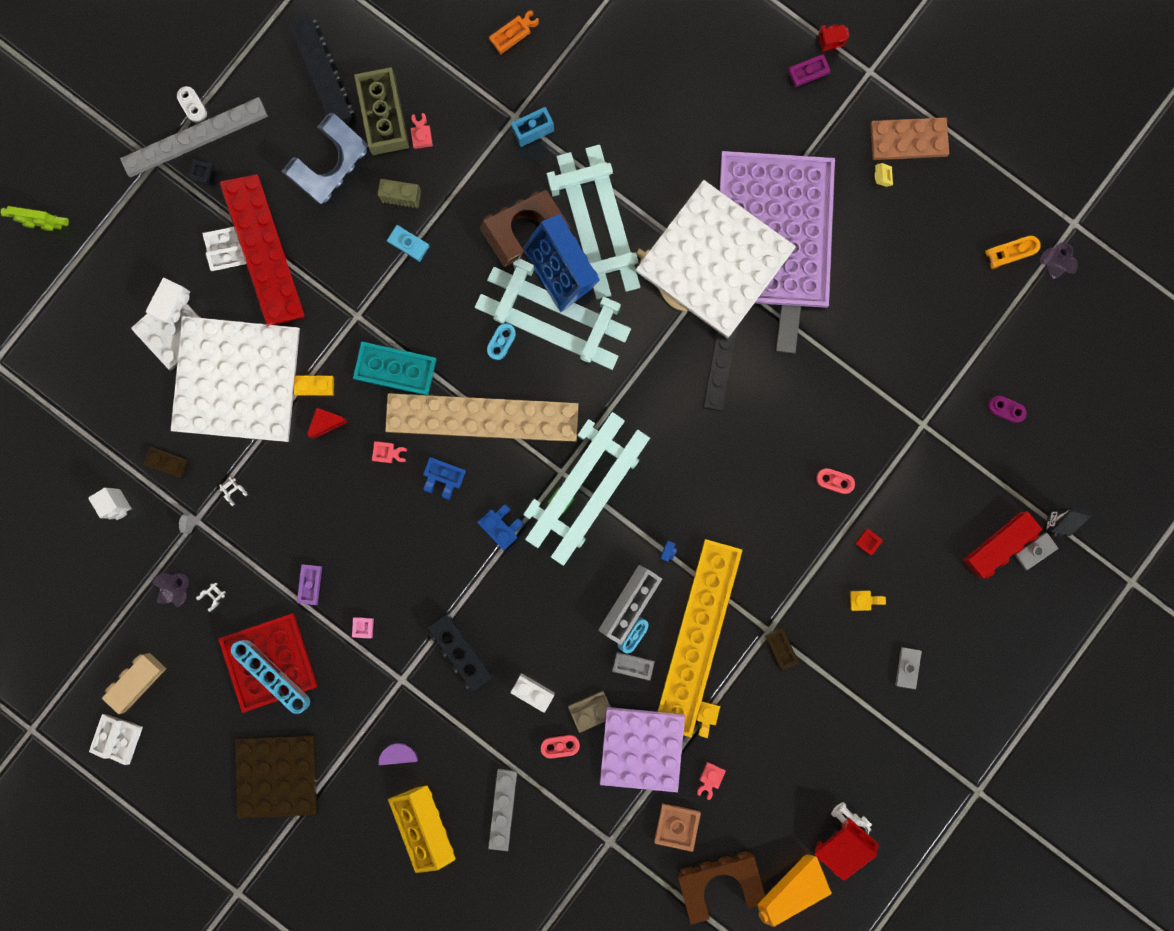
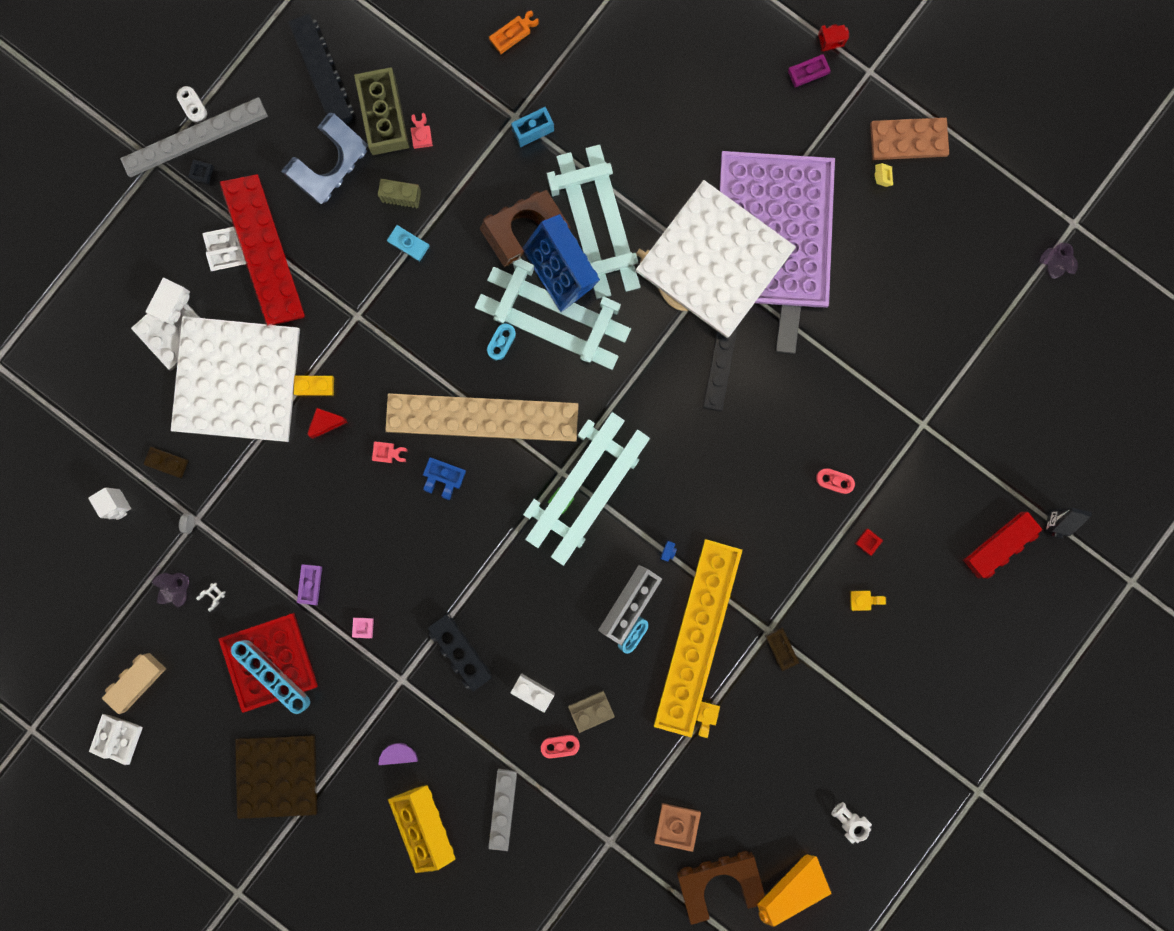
(33, 218): lime plate -> none
(227, 496): white piece -> none
(394, 368): teal plate -> none
(497, 528): blue plate -> none
(633, 666): light grey plate -> none
(642, 749): lavender plate -> none
(712, 777): coral plate -> none
(847, 850): red panel -> none
(908, 668): light grey plate -> none
(1008, 409): magenta plate -> none
(1013, 251): light orange plate -> none
(1036, 551): light grey plate -> none

